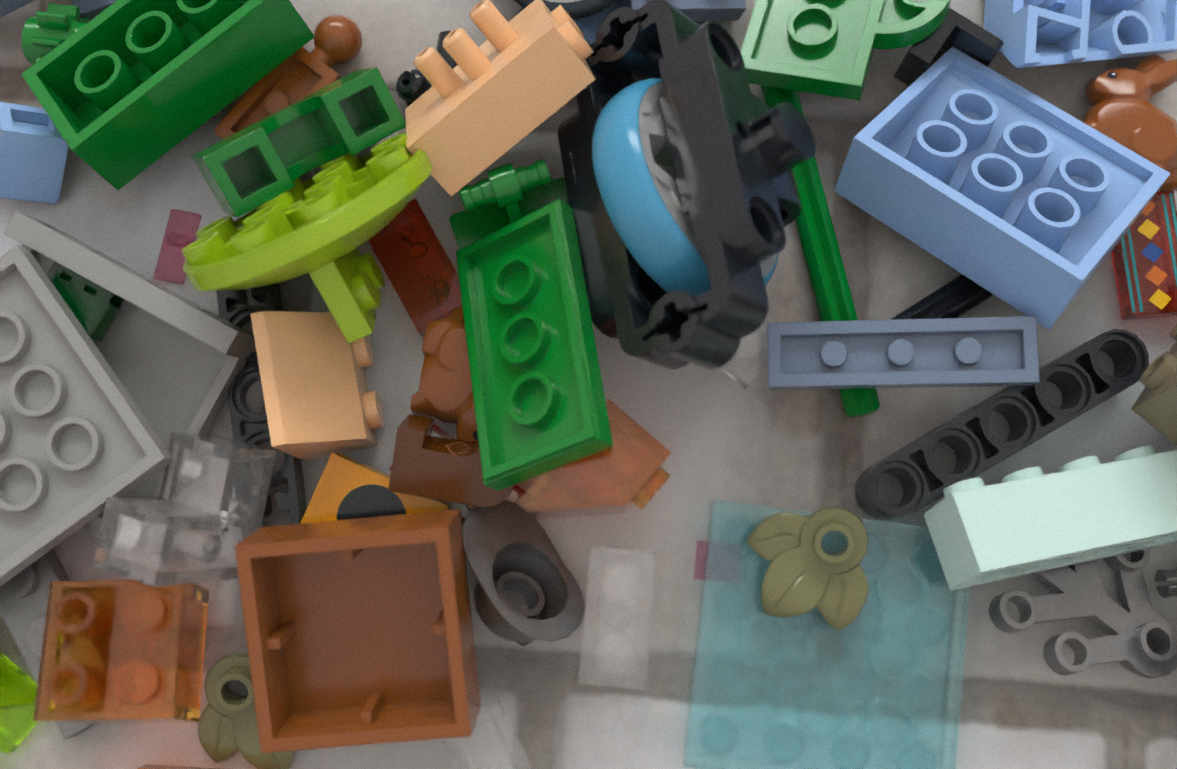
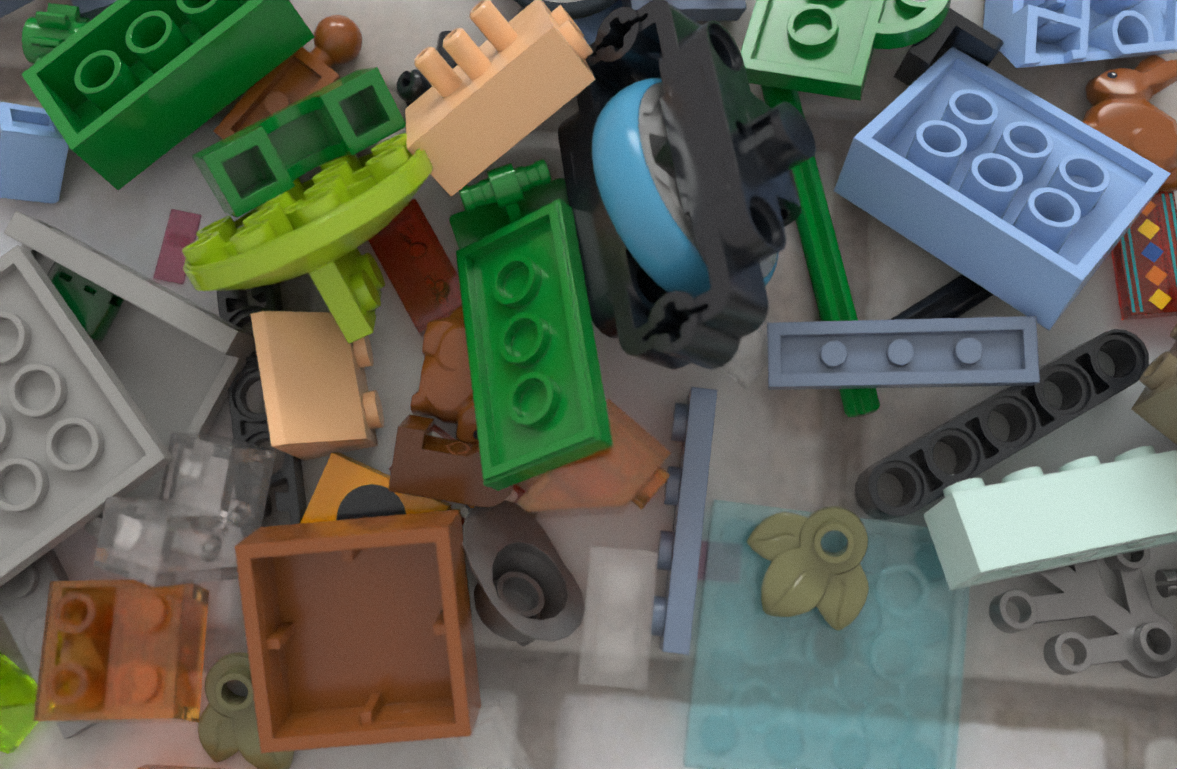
(681, 547): none -> sand blue plate

